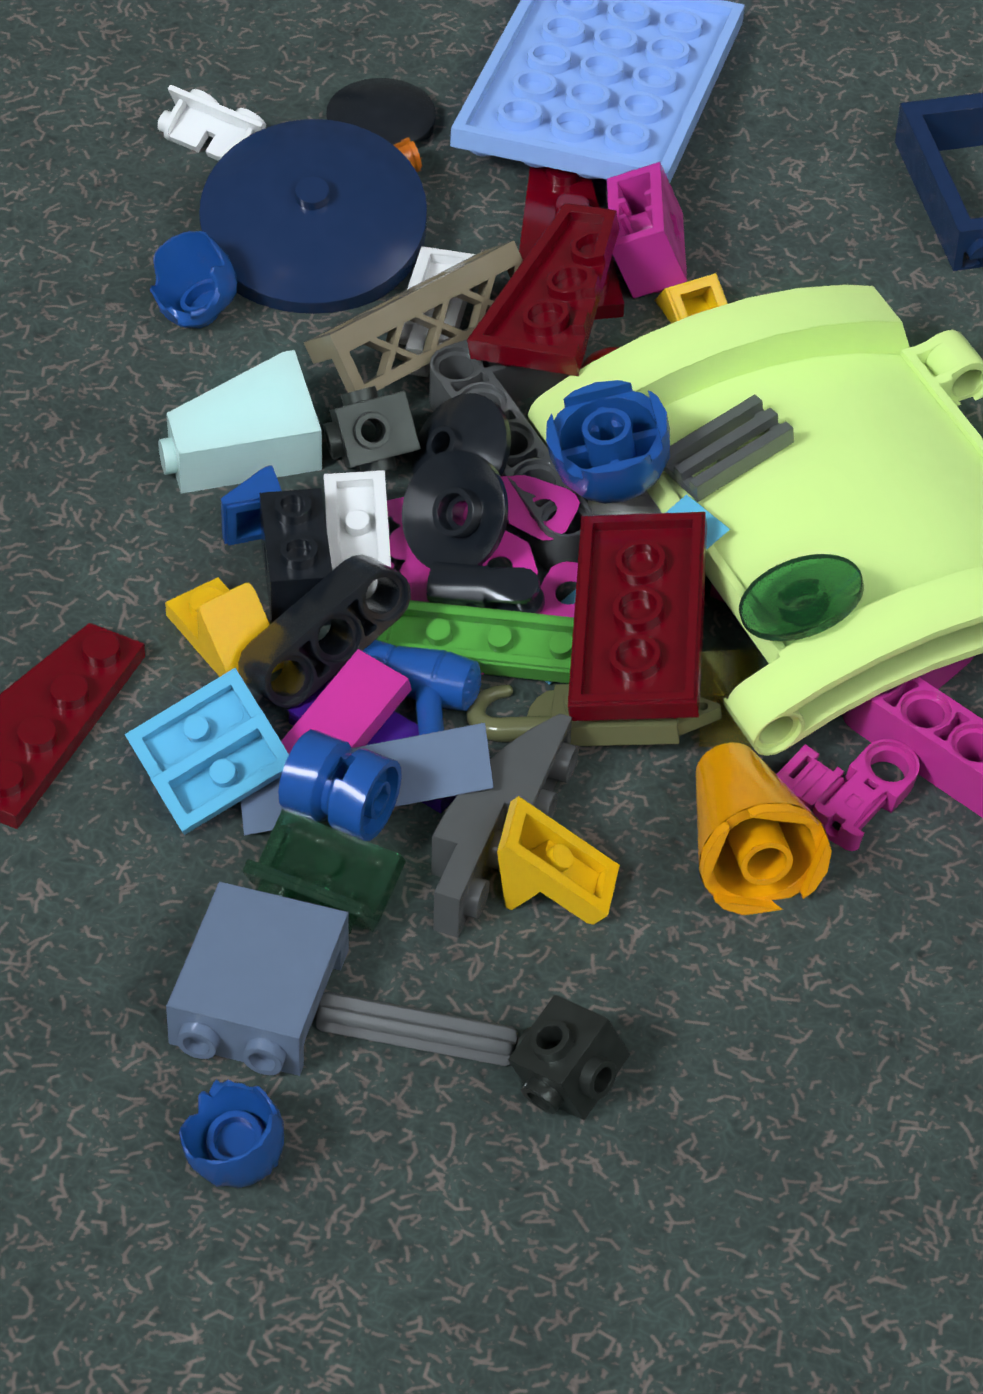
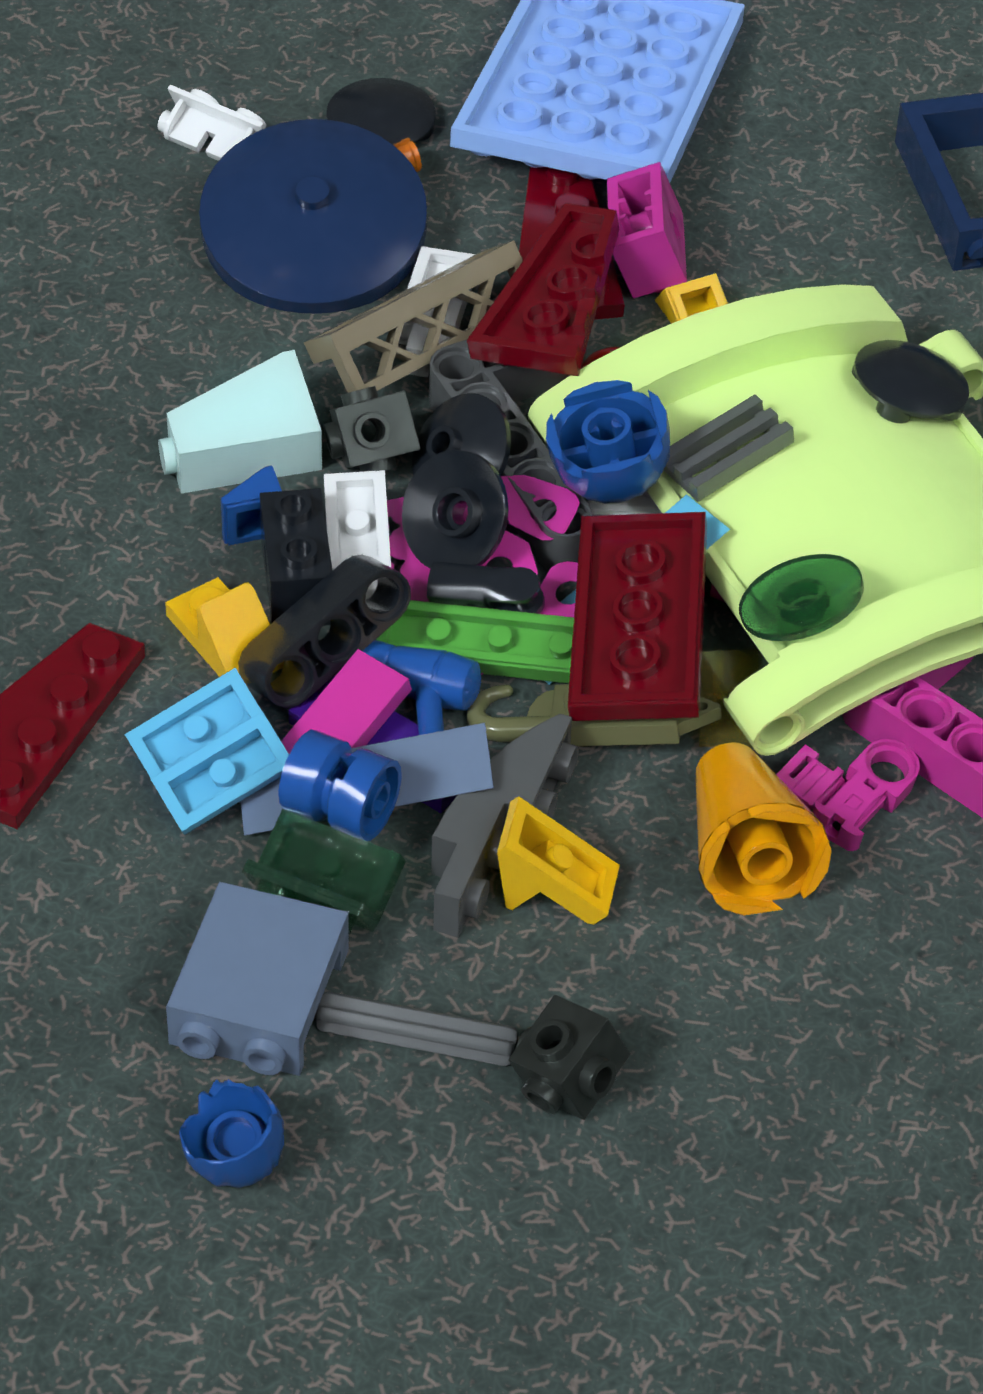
(193, 278): blue hair -> none
(910, 381): none -> black dish

